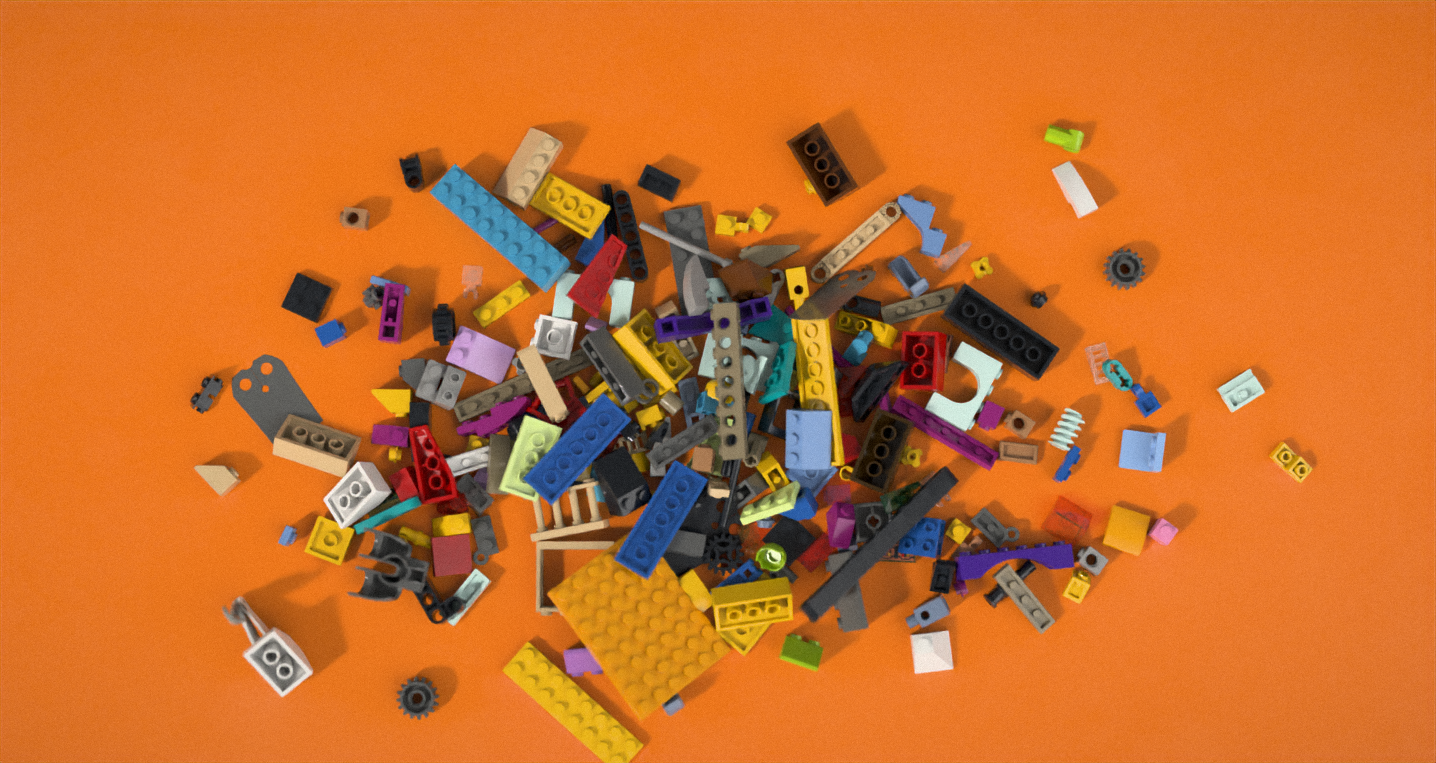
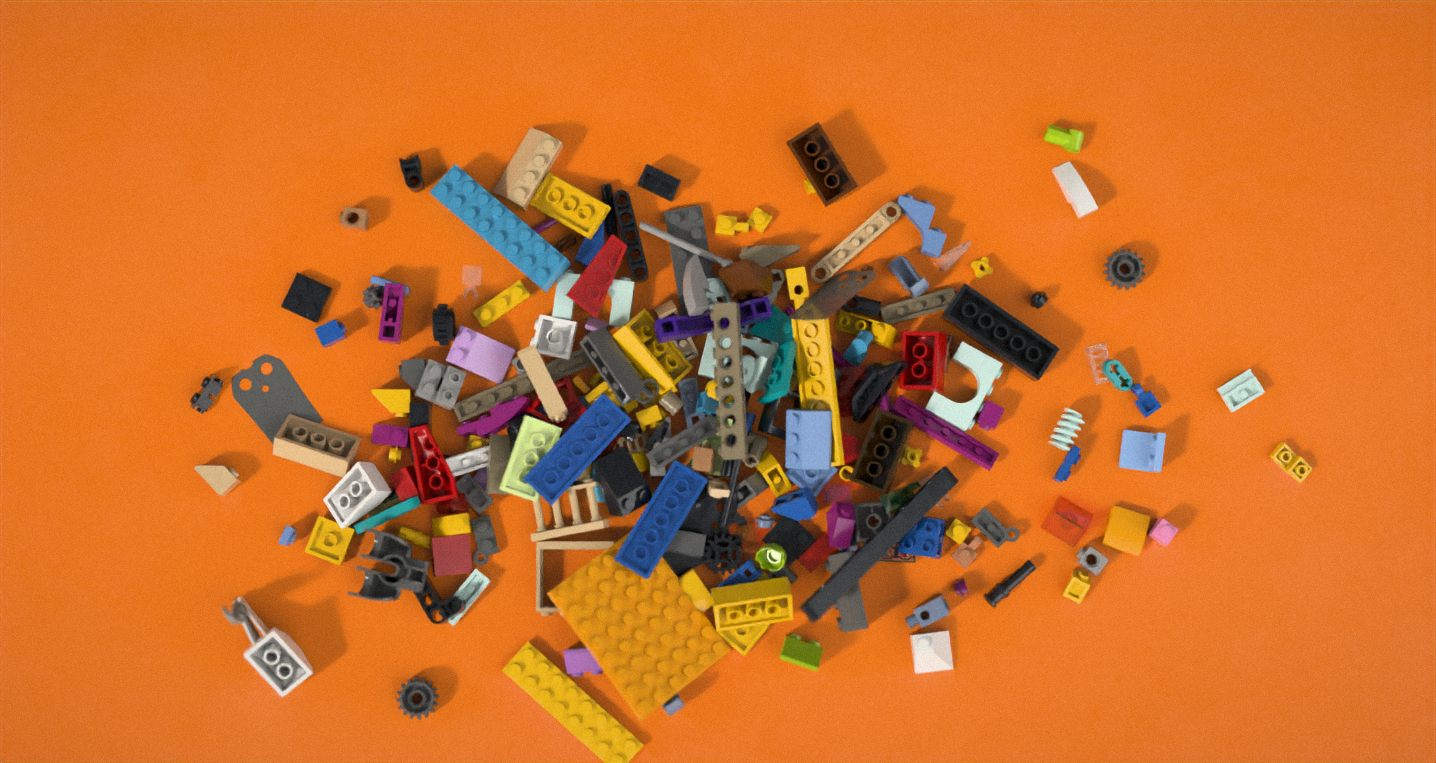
(772, 504): yellowish green wing -> none
(942, 576): black slope -> none
(1018, 452): medium nougat tile -> none
(1023, 598): dark tan plate -> none
(1027, 424): medium nougat brick -> none
(1052, 557): dark purple arch -> none

